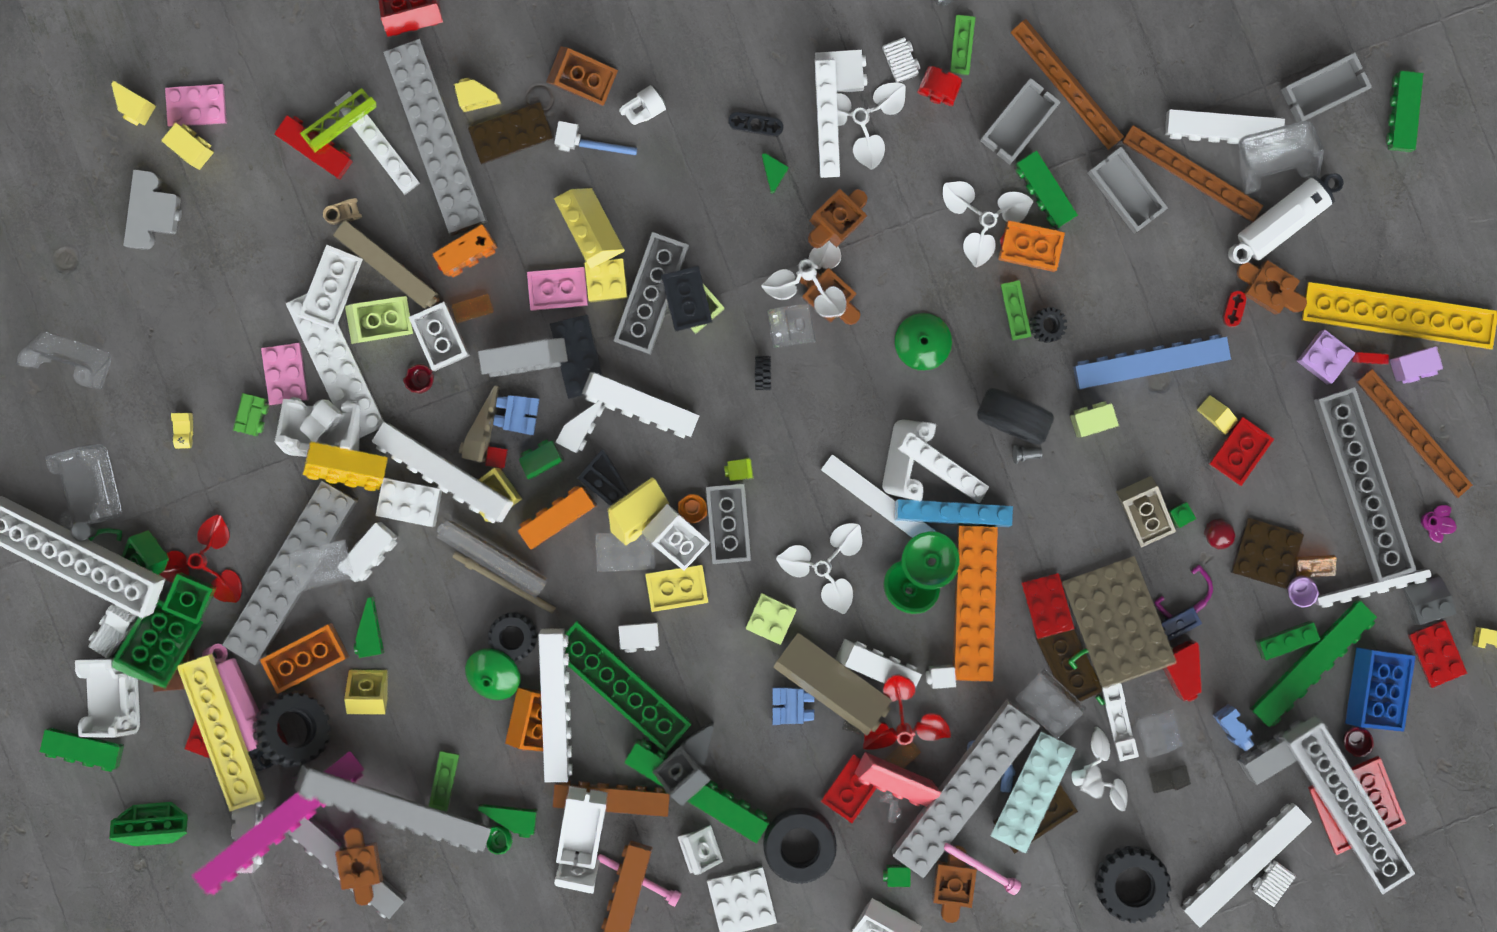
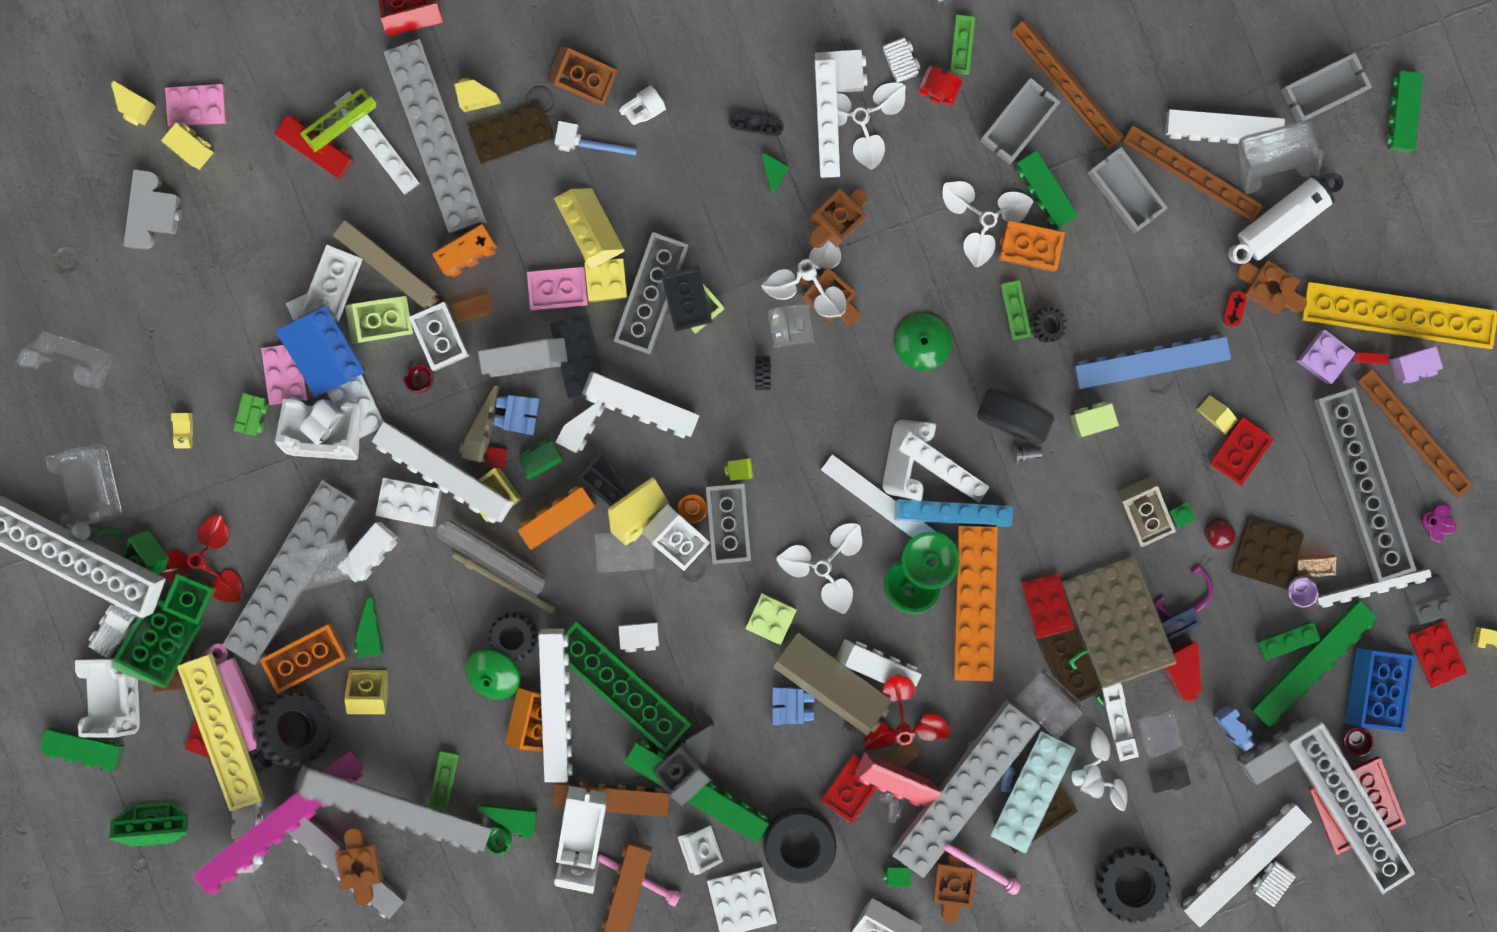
(321, 350): none -> blue slope
(343, 211): tan piece -> none
(345, 466): yellow piece -> none
(676, 588): light yellow plate -> none
(941, 676): white brick -> none

